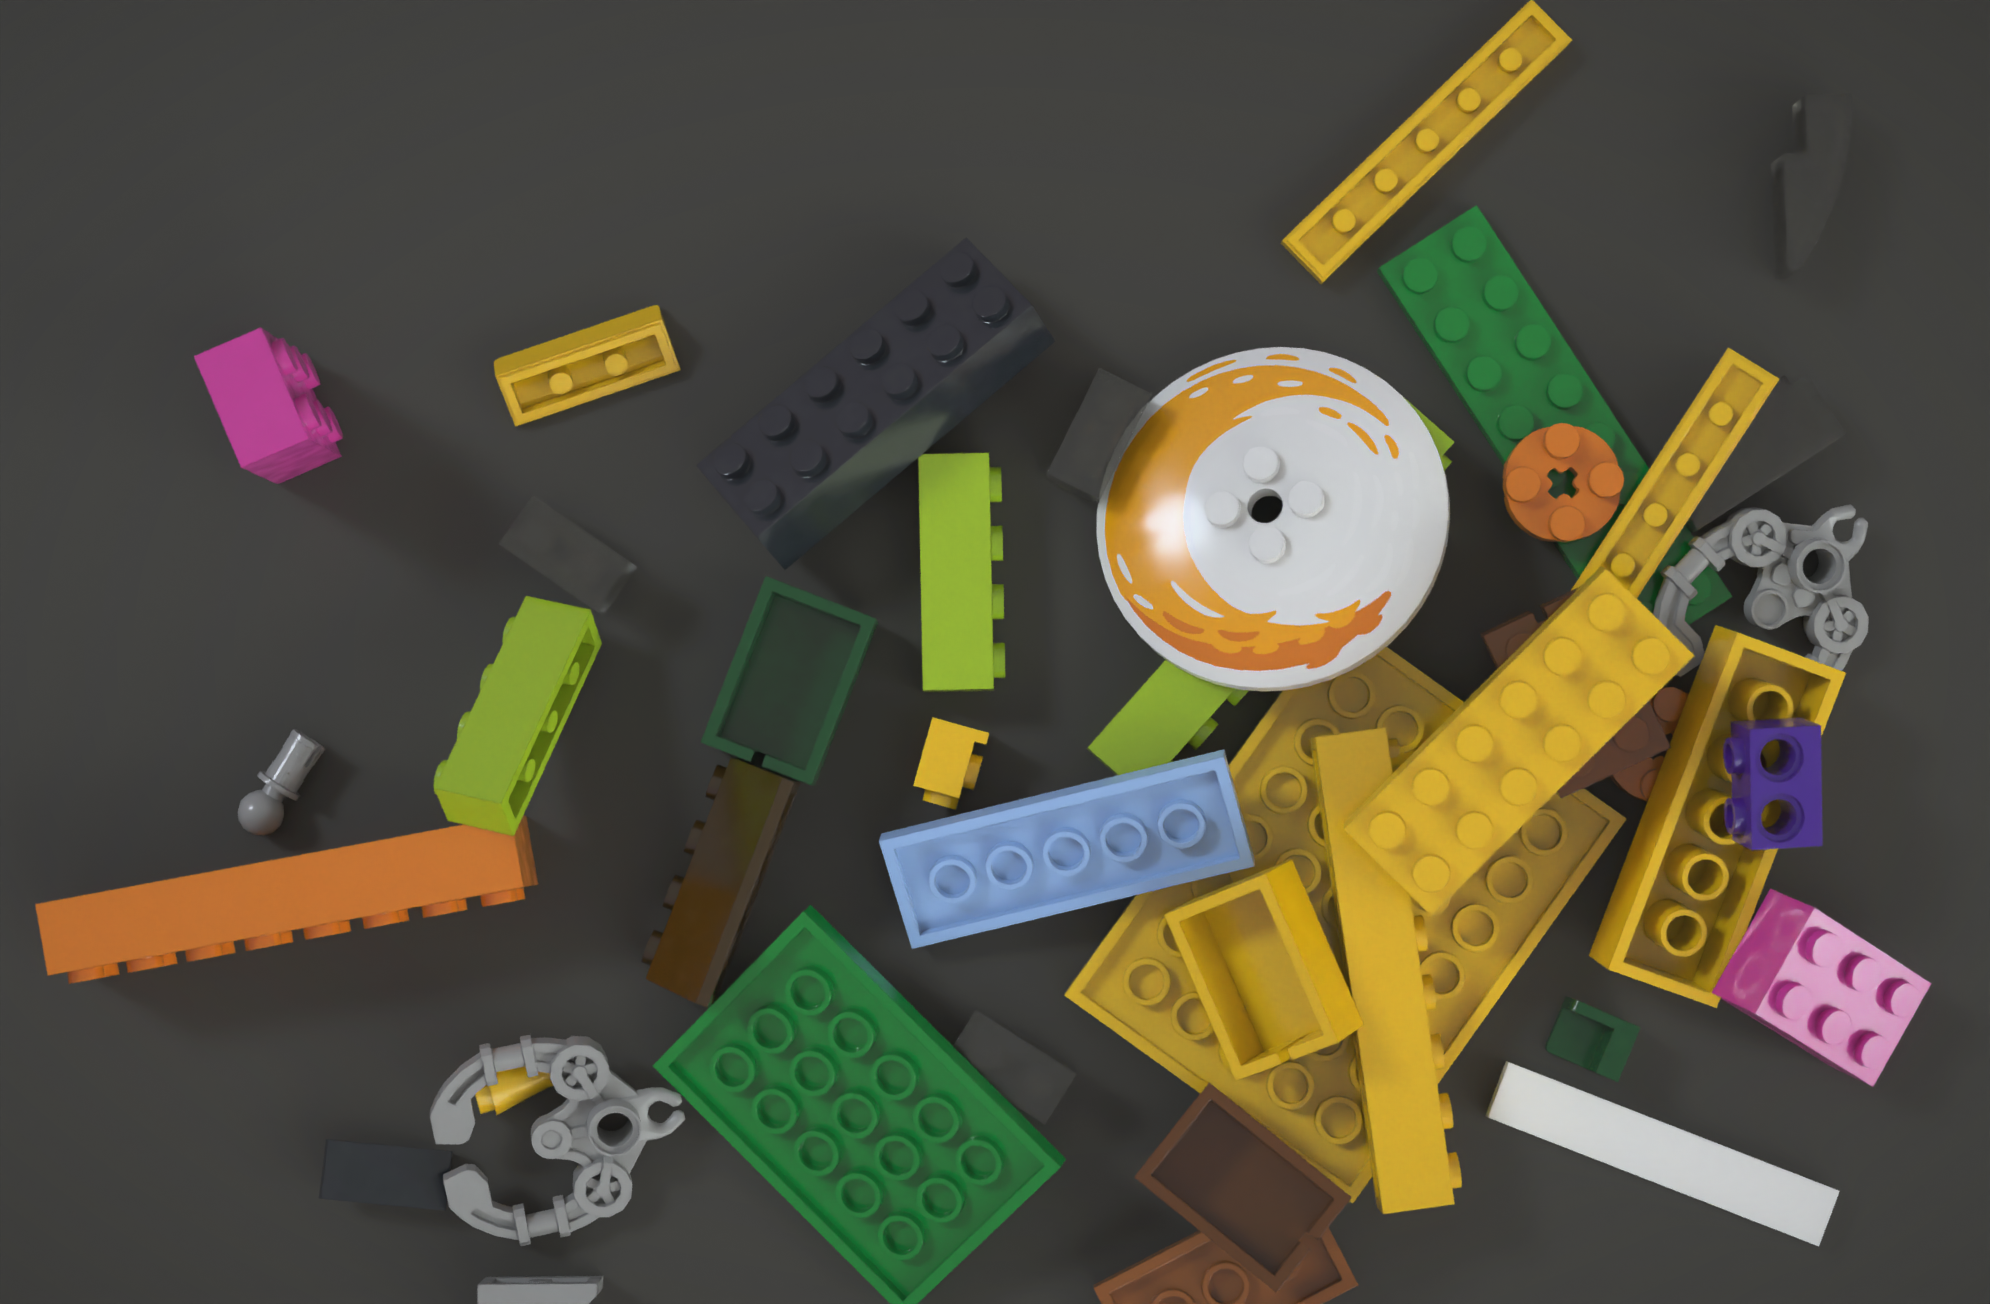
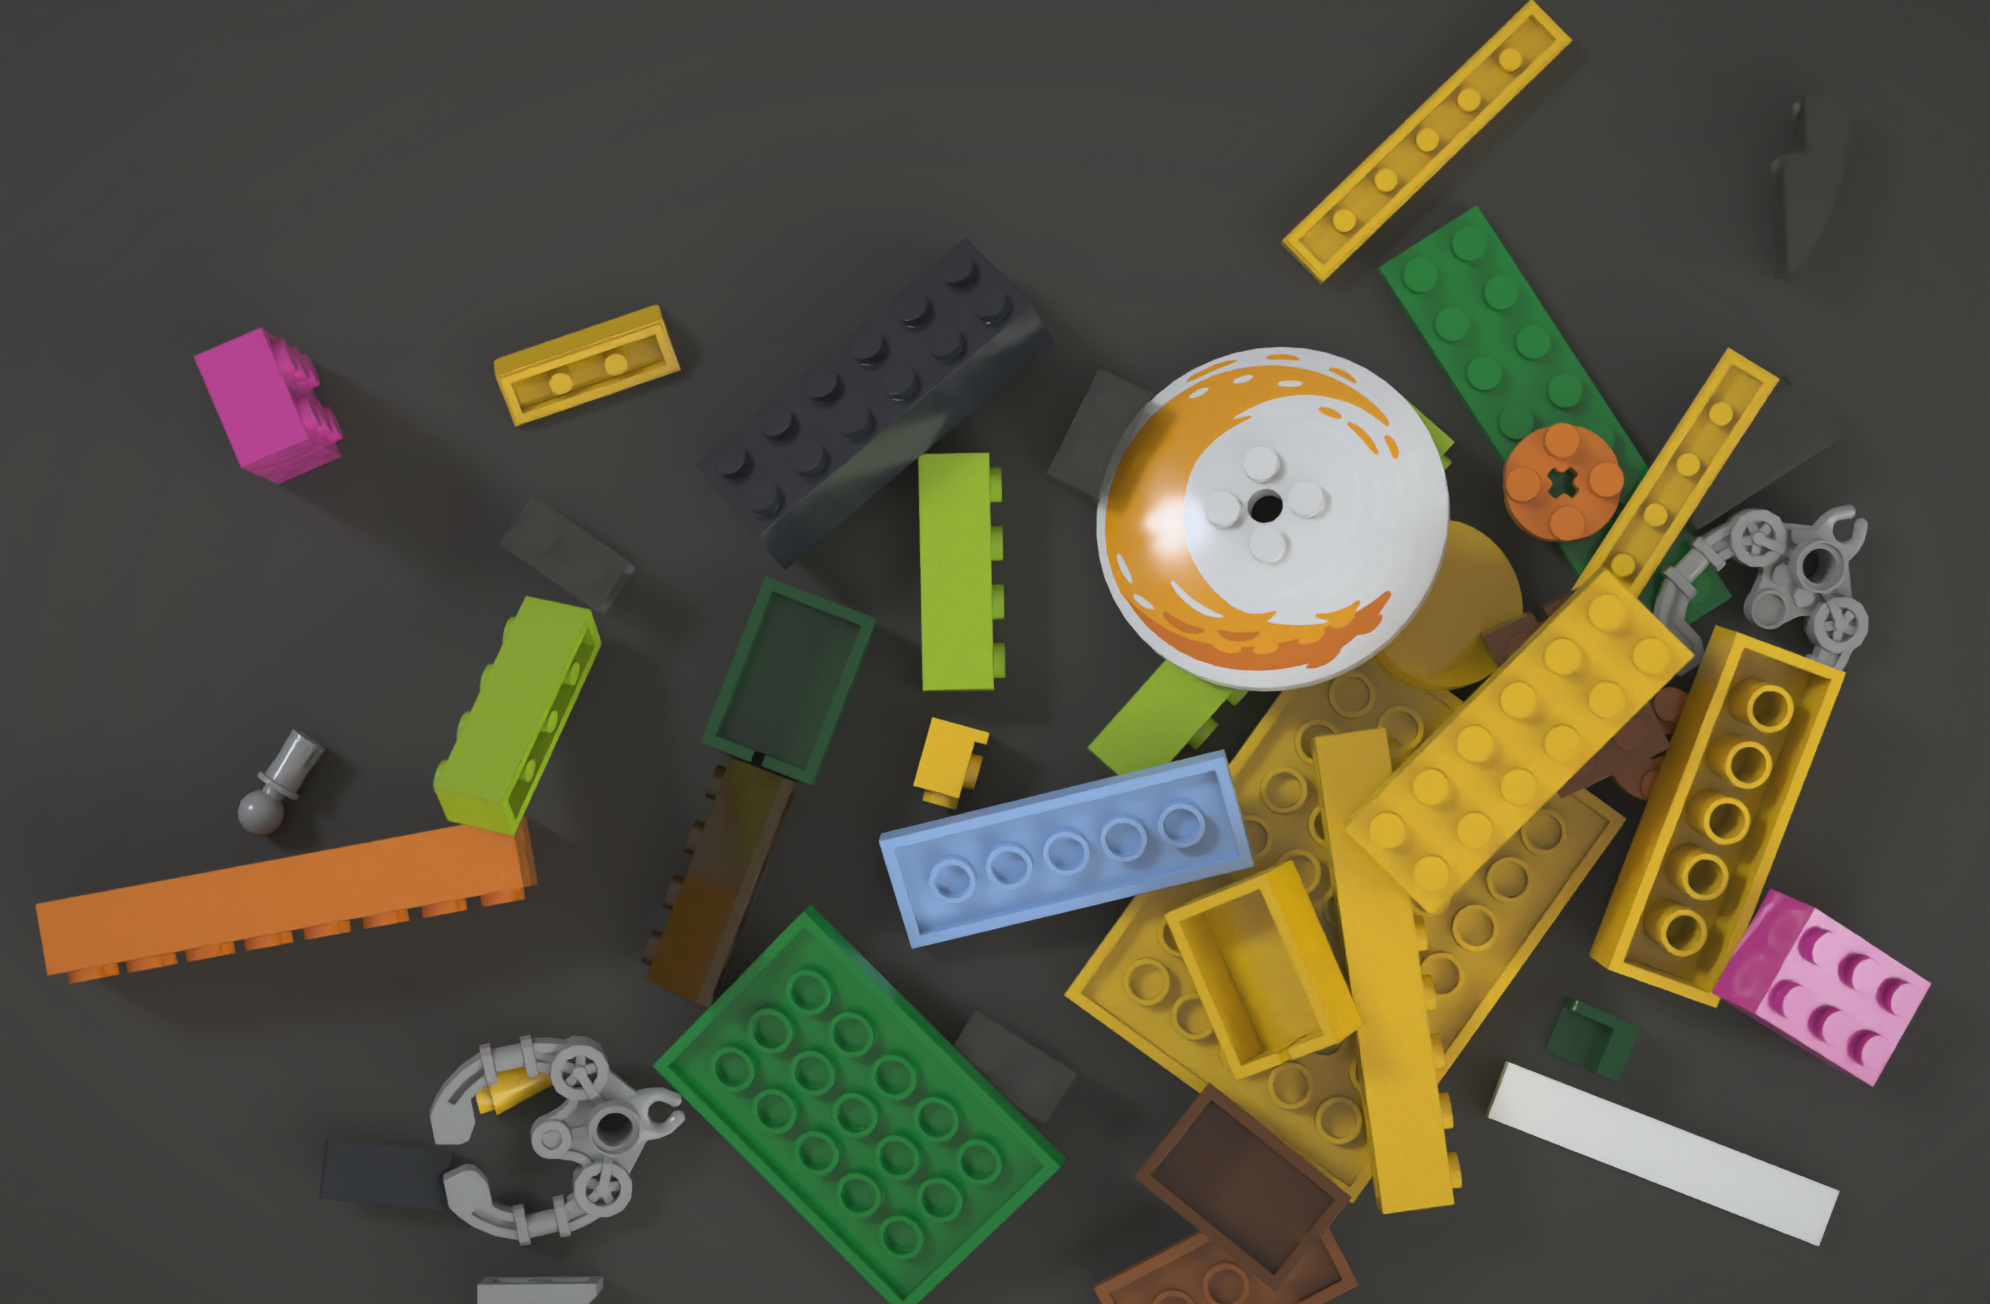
(1470, 595): none -> yellow piece
(1792, 780): dark purple brick -> none

